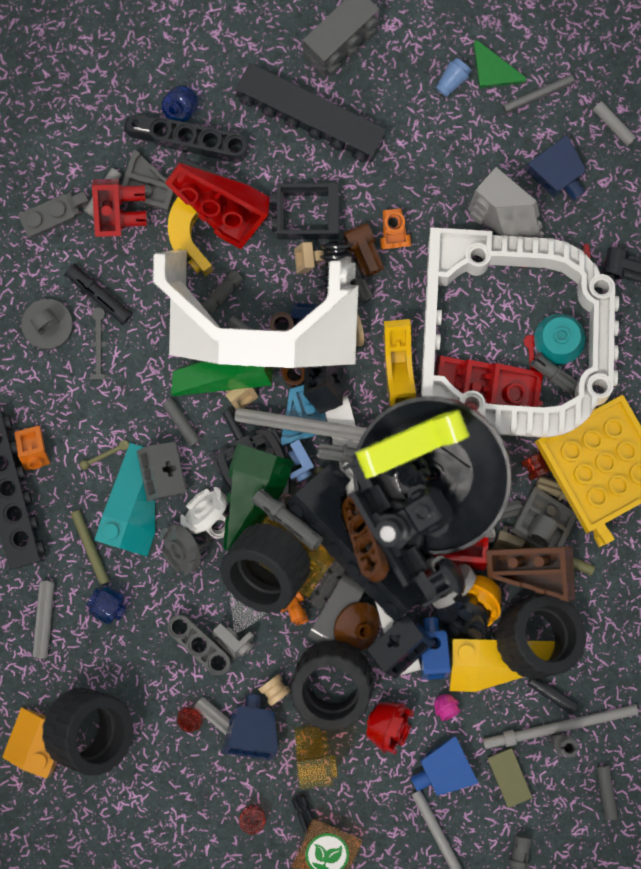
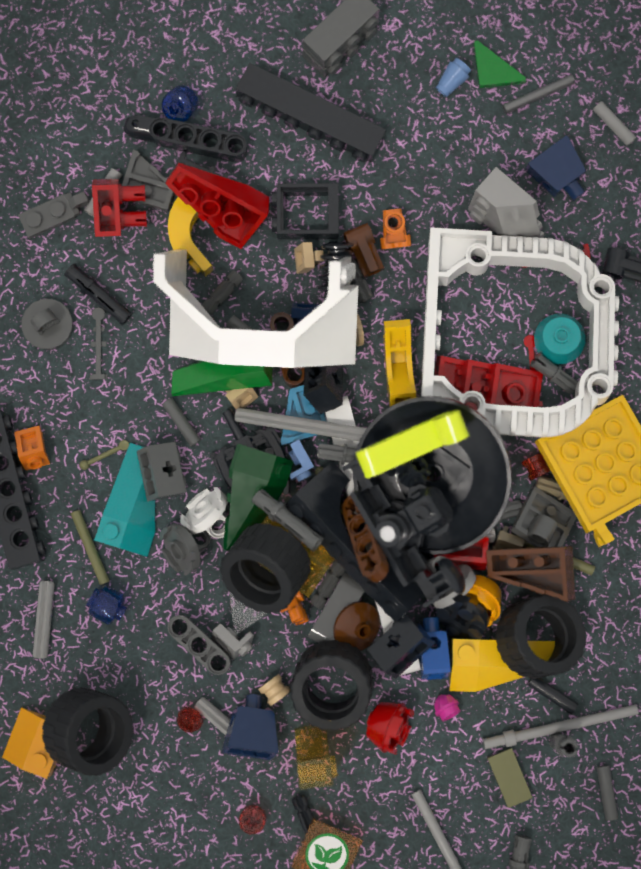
(445, 769): blue torso -> none

